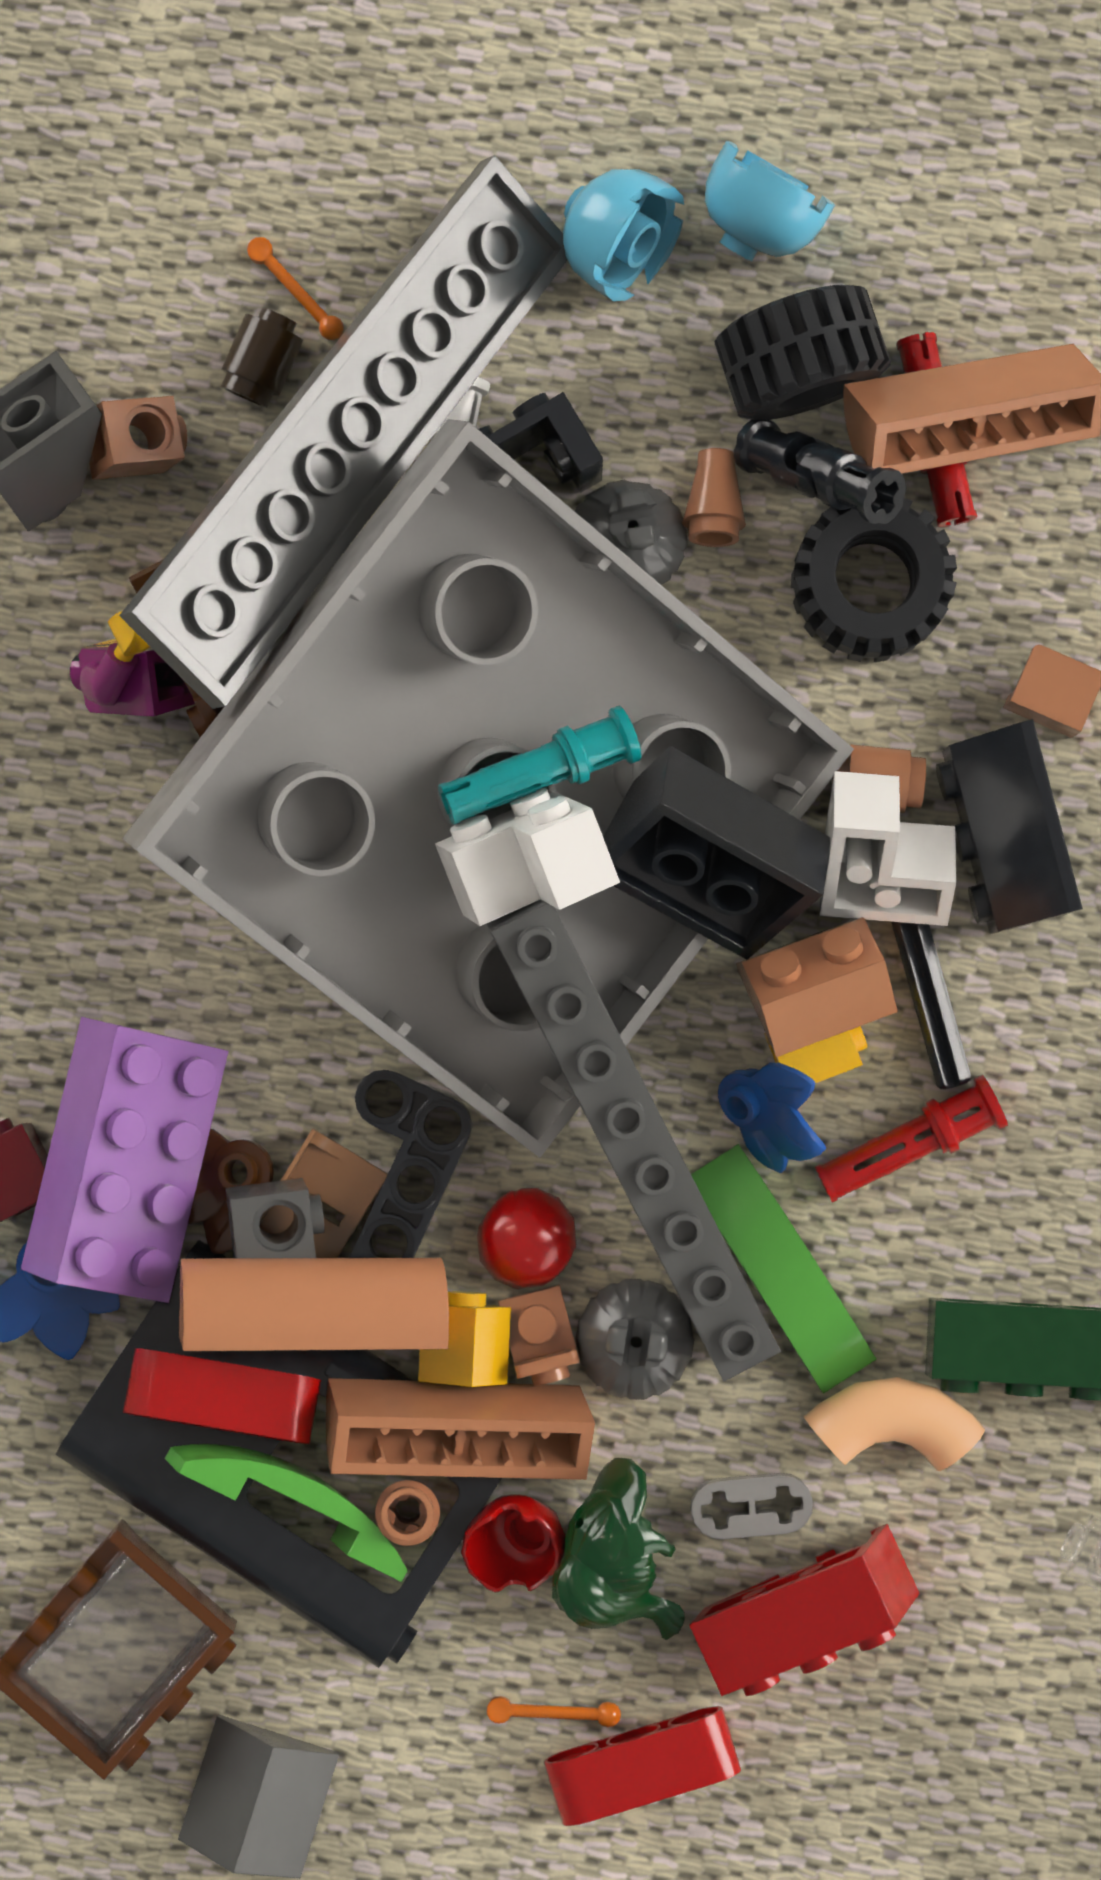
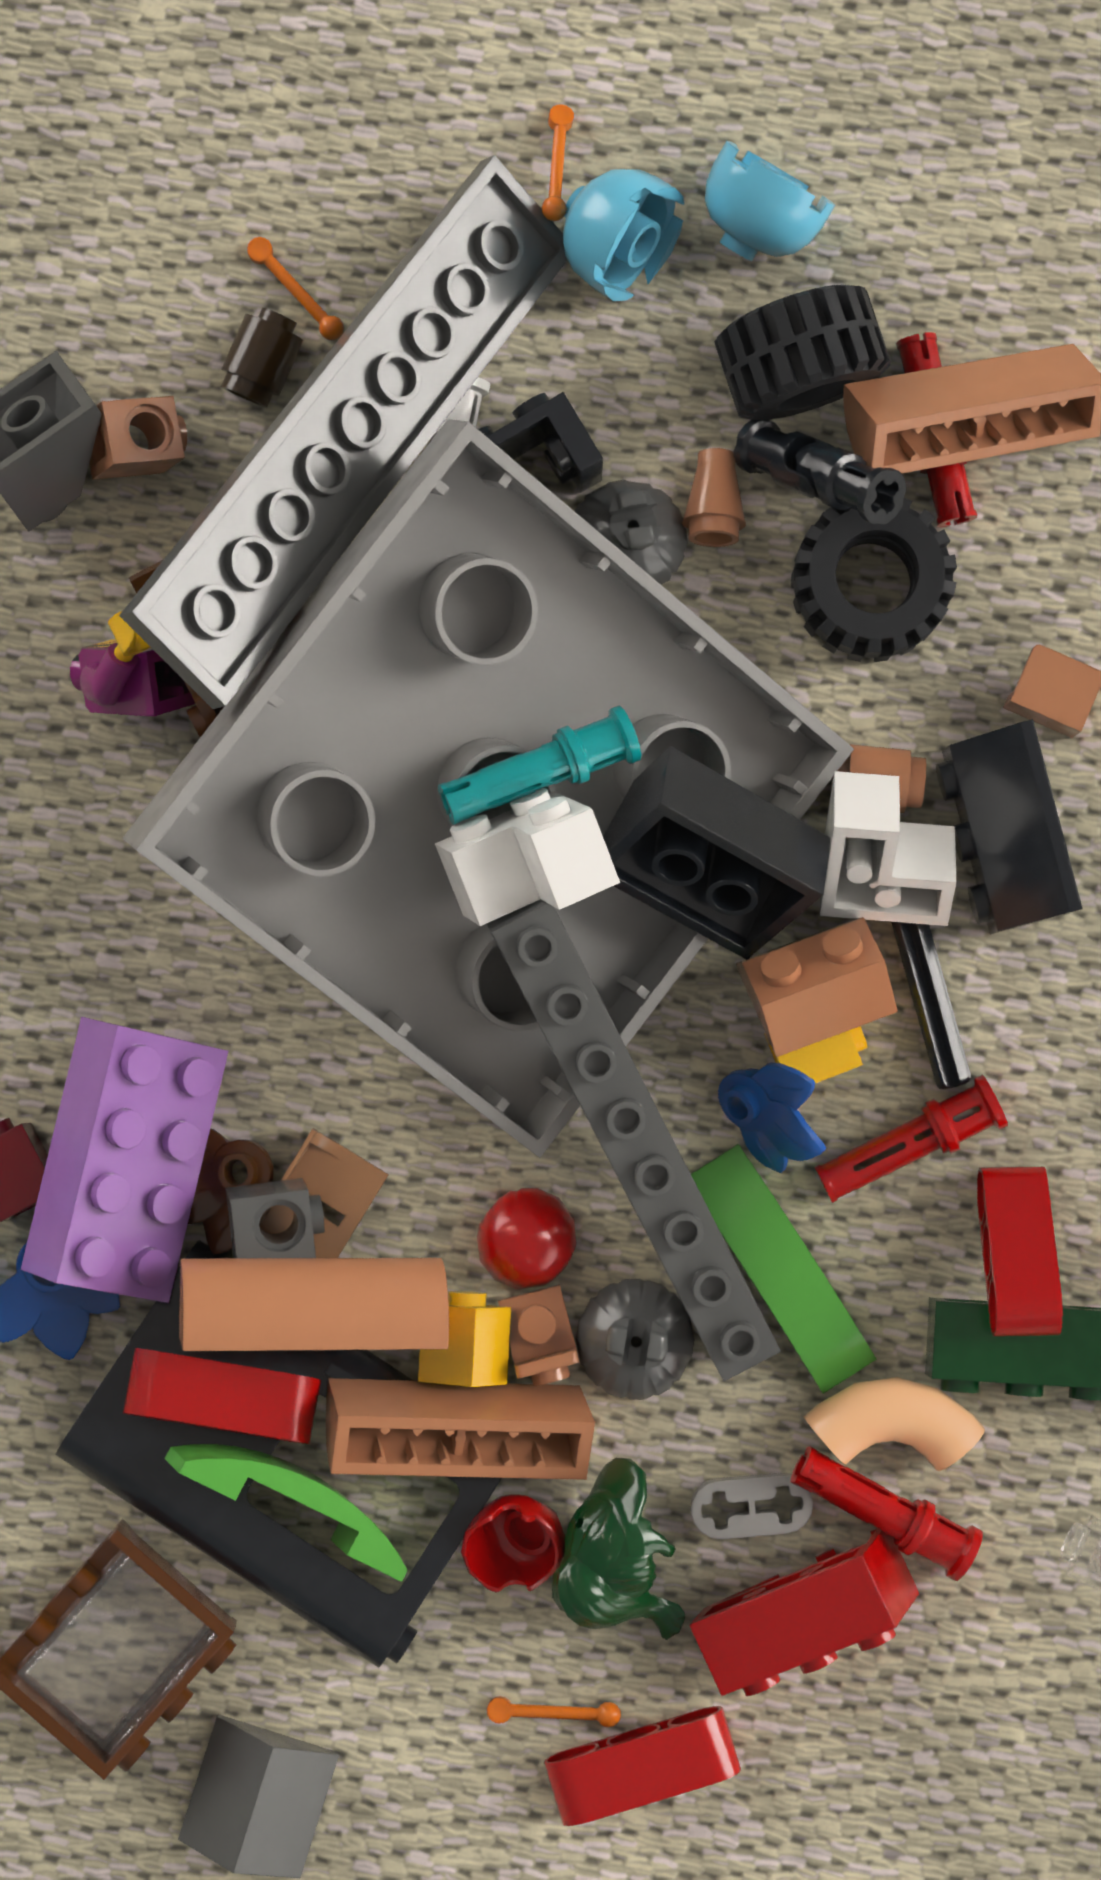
(404, 1530): nougat cone -> none
(416, 1149): black beam -> none
(560, 121): none -> orange hinge
(911, 1524): none -> red pin
(1019, 1251): none -> red beam

